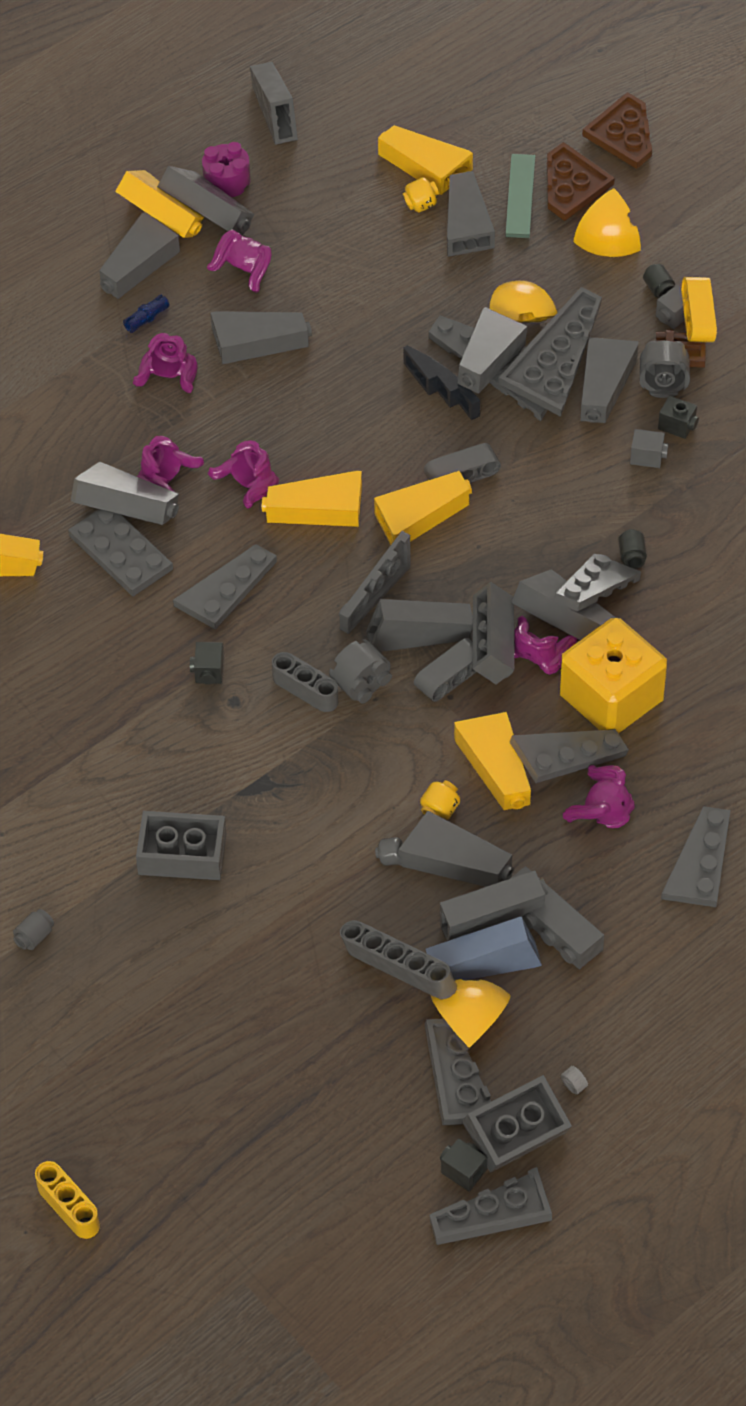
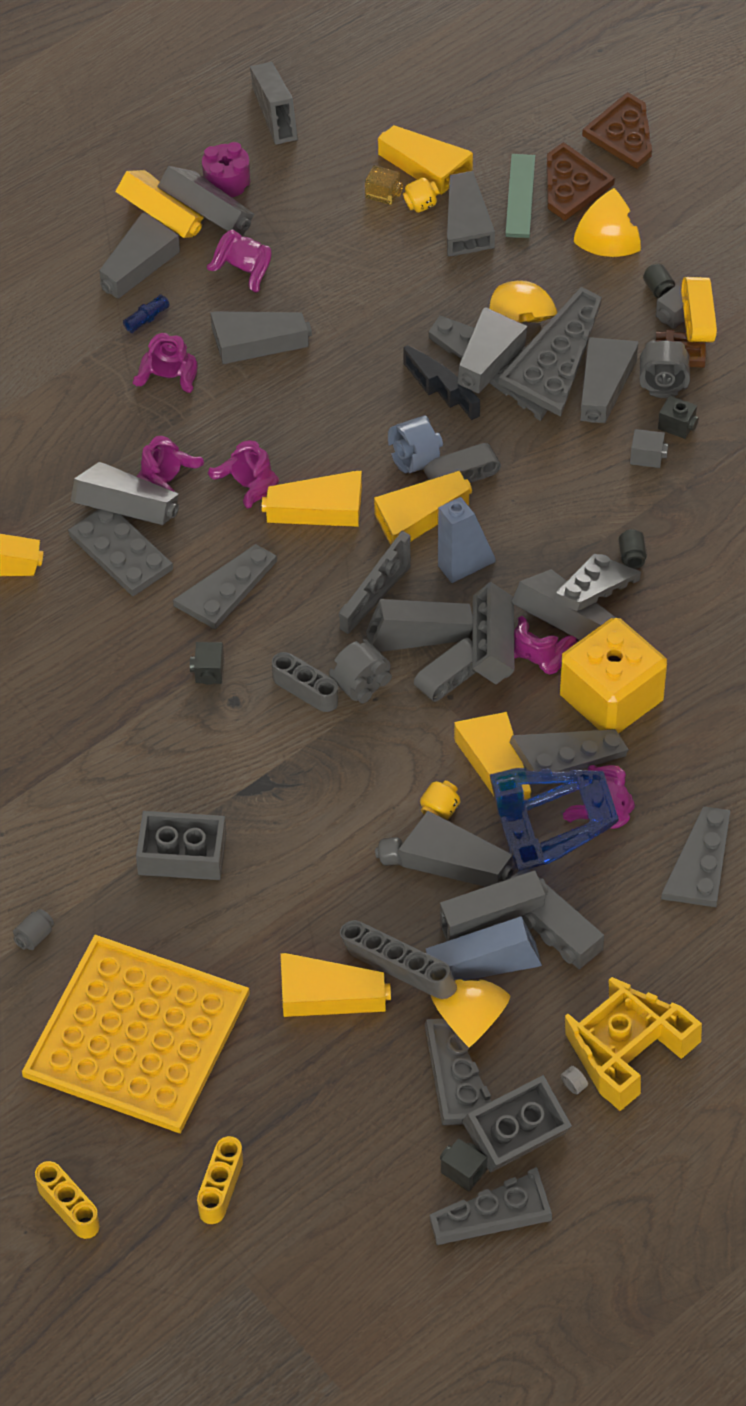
(136, 1033): none -> yellow plate
(220, 1168): none -> yellow beam
(330, 988): none -> yellow slope
(383, 185): none -> clear yellow brick
(414, 444): none -> sand blue brick
(461, 541): none -> sand blue slope
(516, 825): none -> clear blue windscreen
(621, 1031): none -> yellow wedge

